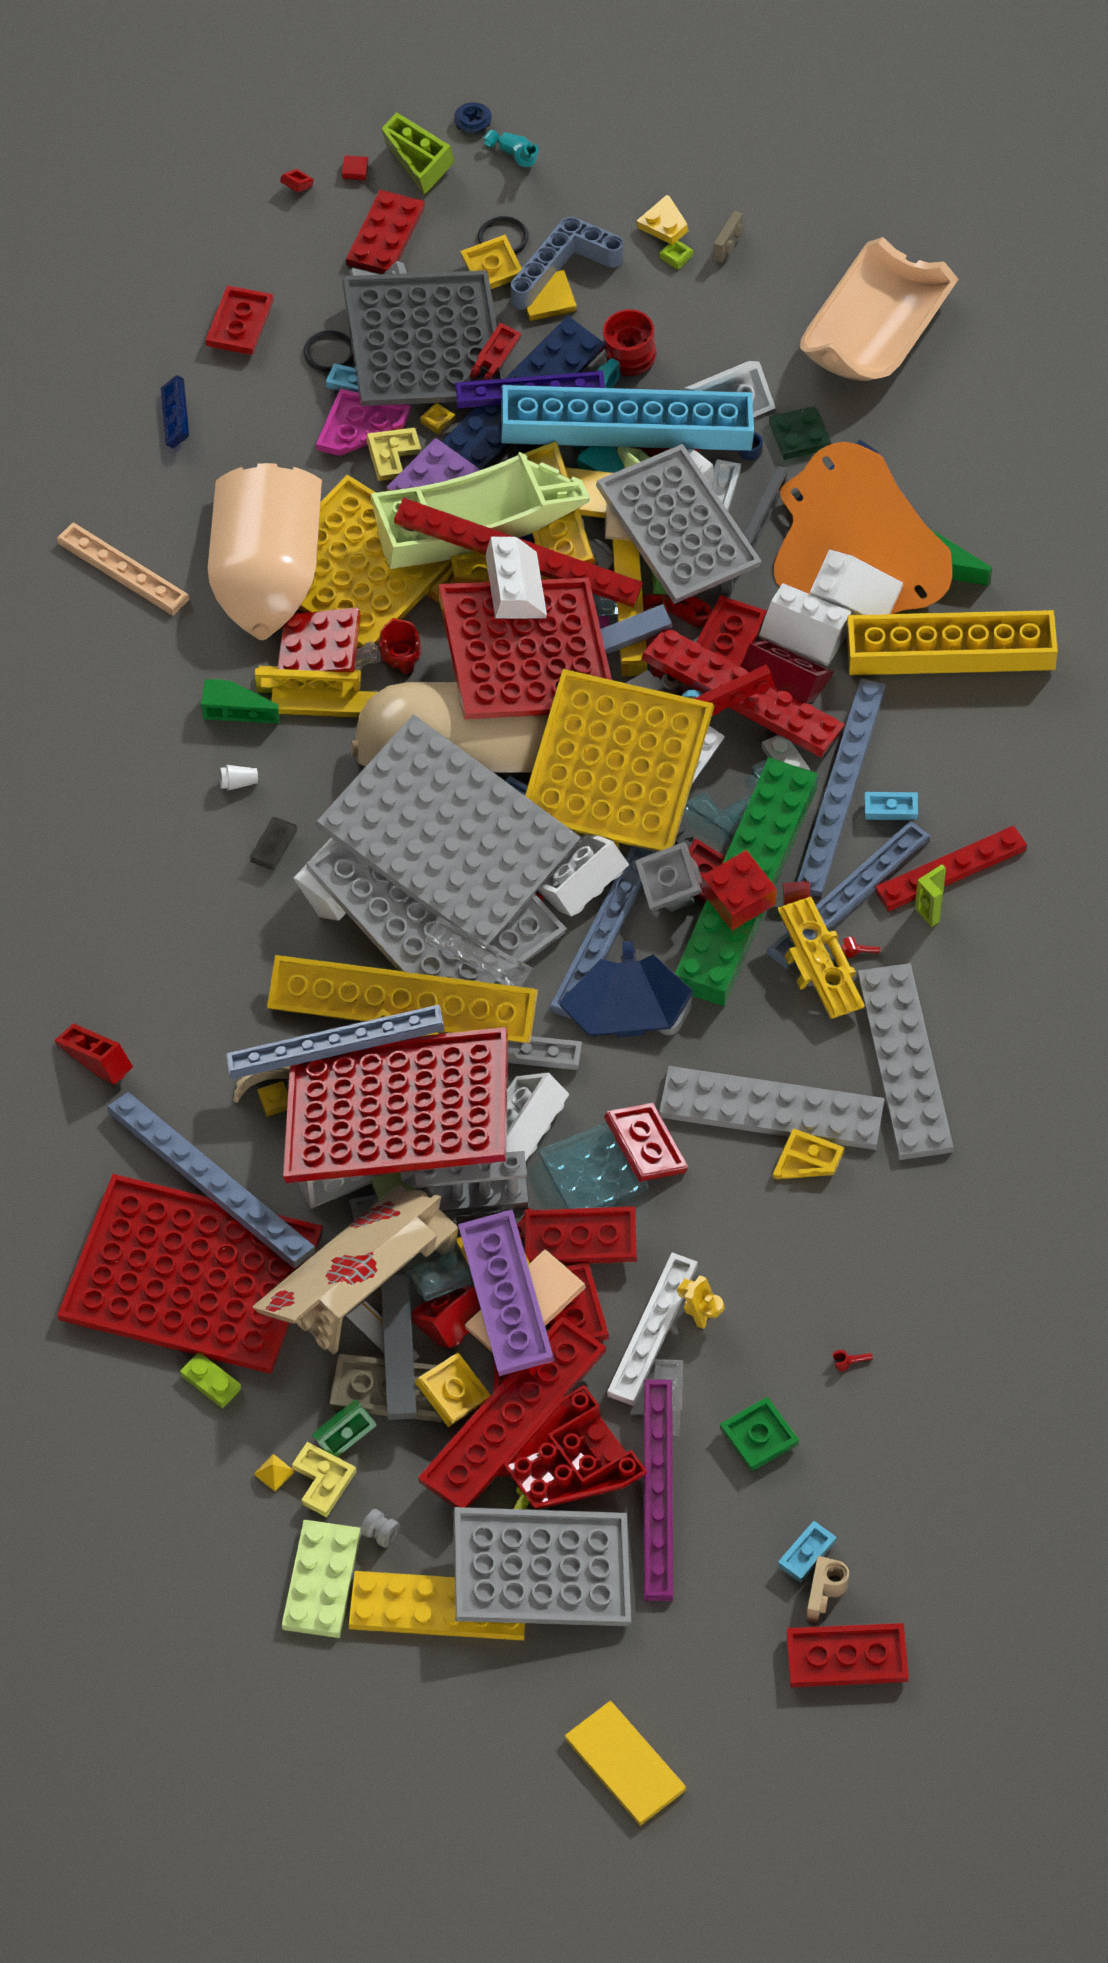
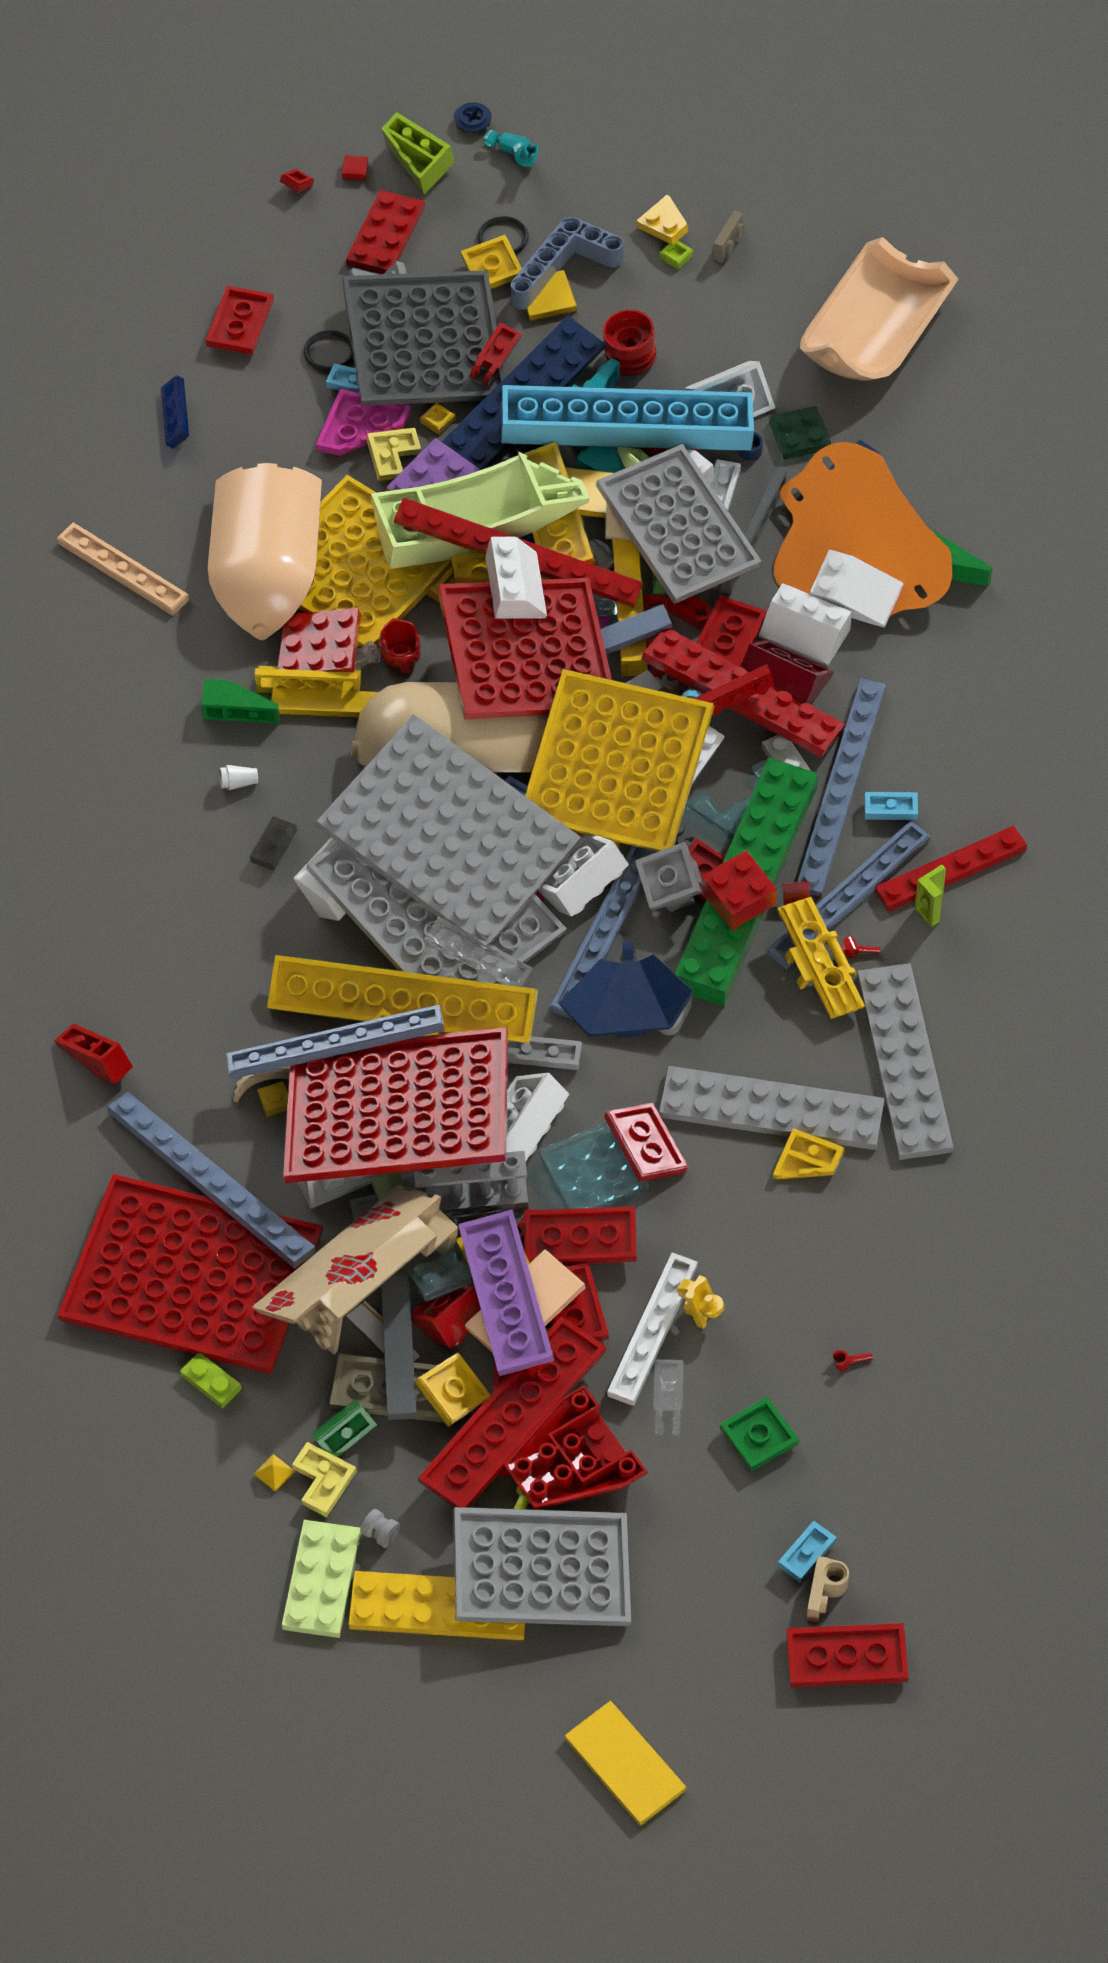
(490, 391): dark purple tile -> none
(658, 1490): magenta tile -> none
(951, 642): yellow brick -> none

